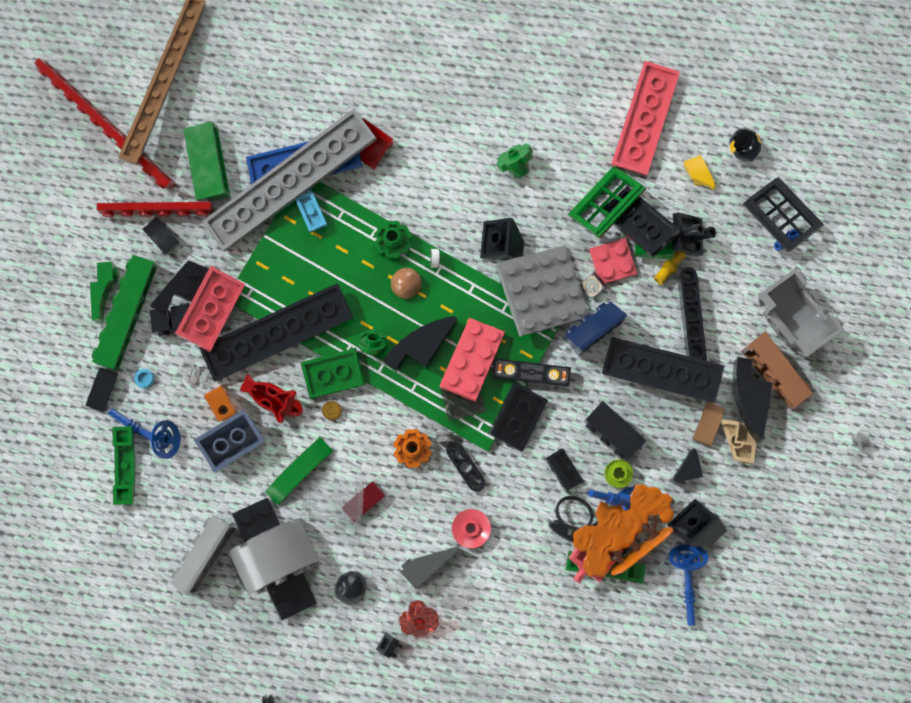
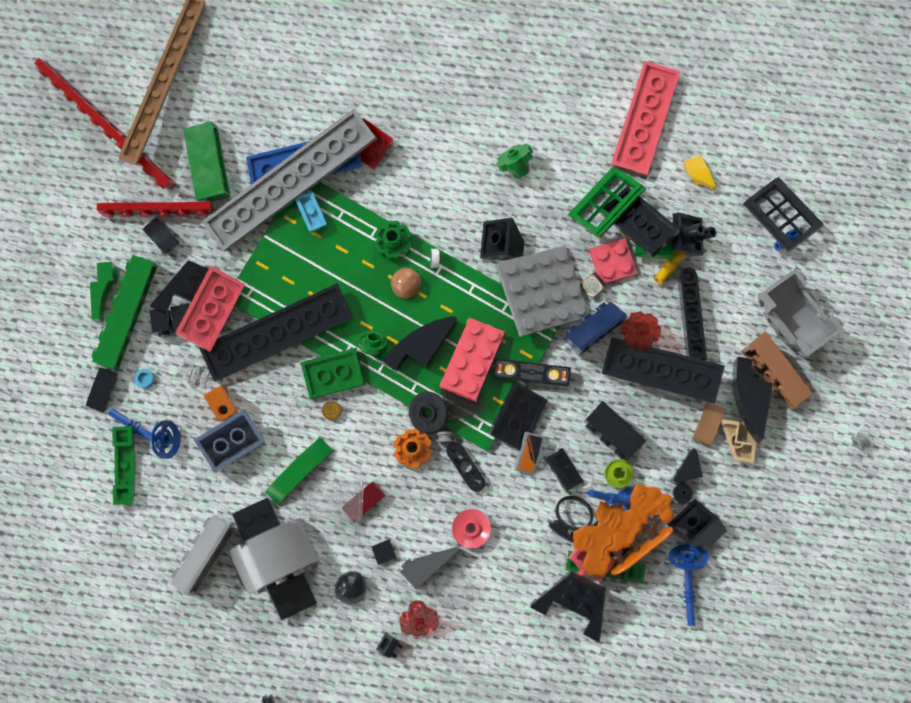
(273, 398): red animal -> none
(383, 551): none -> black tile
(439, 410): none -> black wheel
(530, 452): none -> slope
(579, 596): none -> black wing
(641, 330): none -> clear red plant
(677, 493): none -> black tile
(745, 144): black hair -> none

